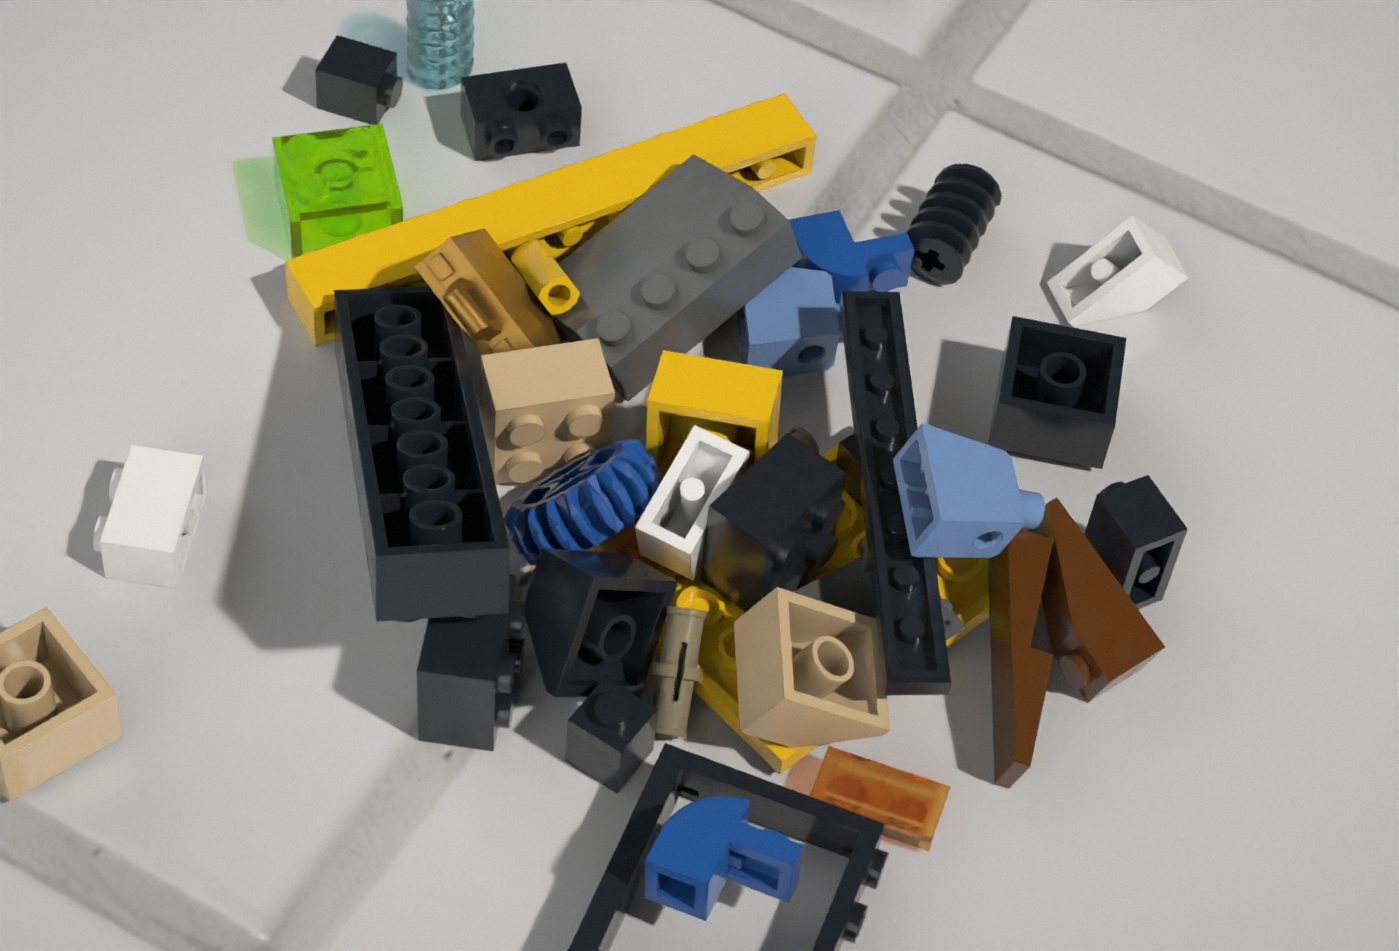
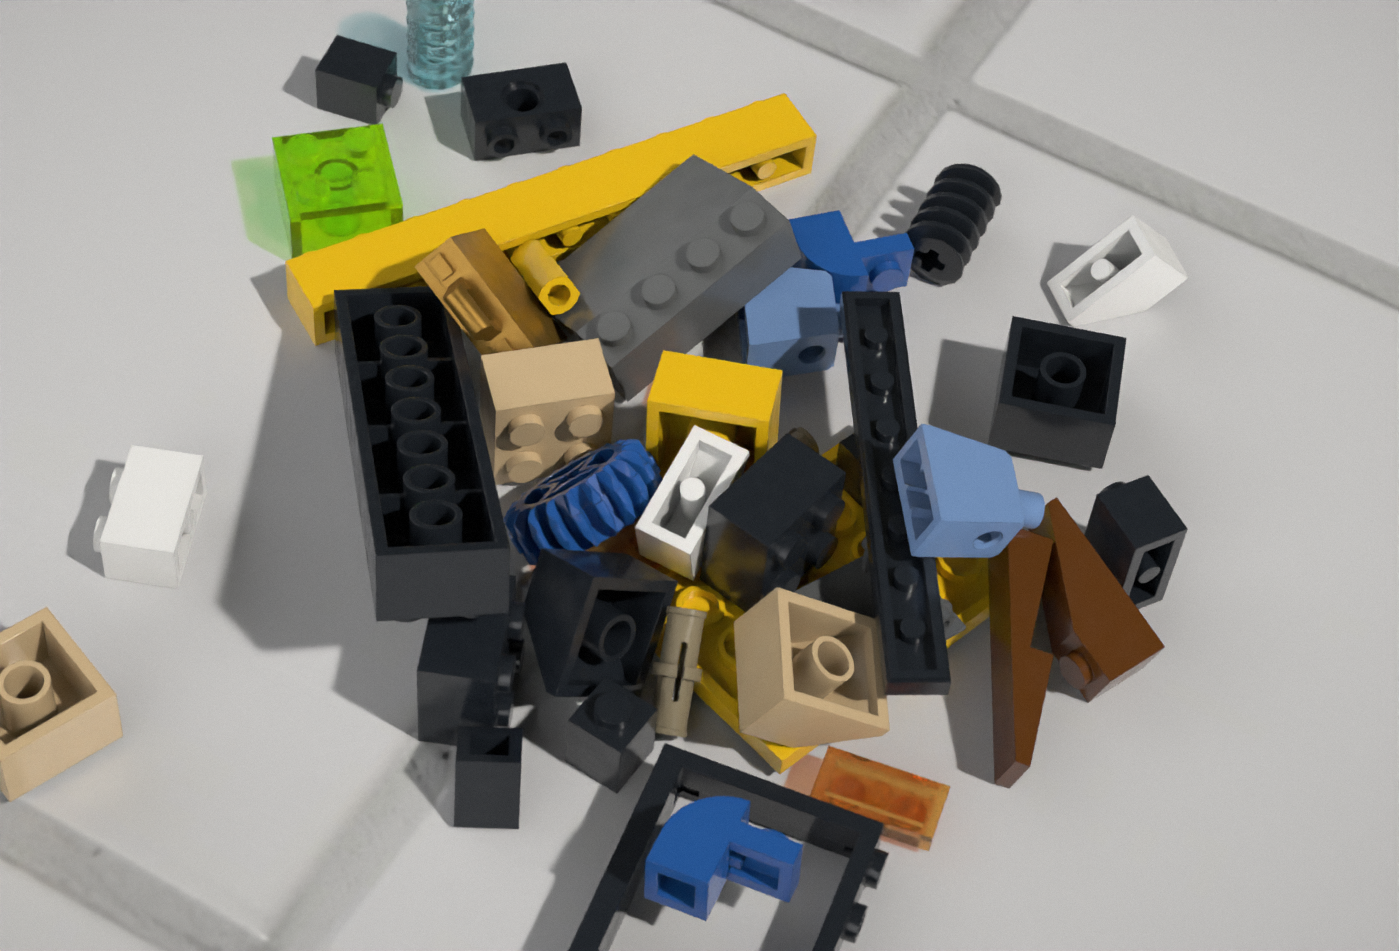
(488, 777): none -> black brick

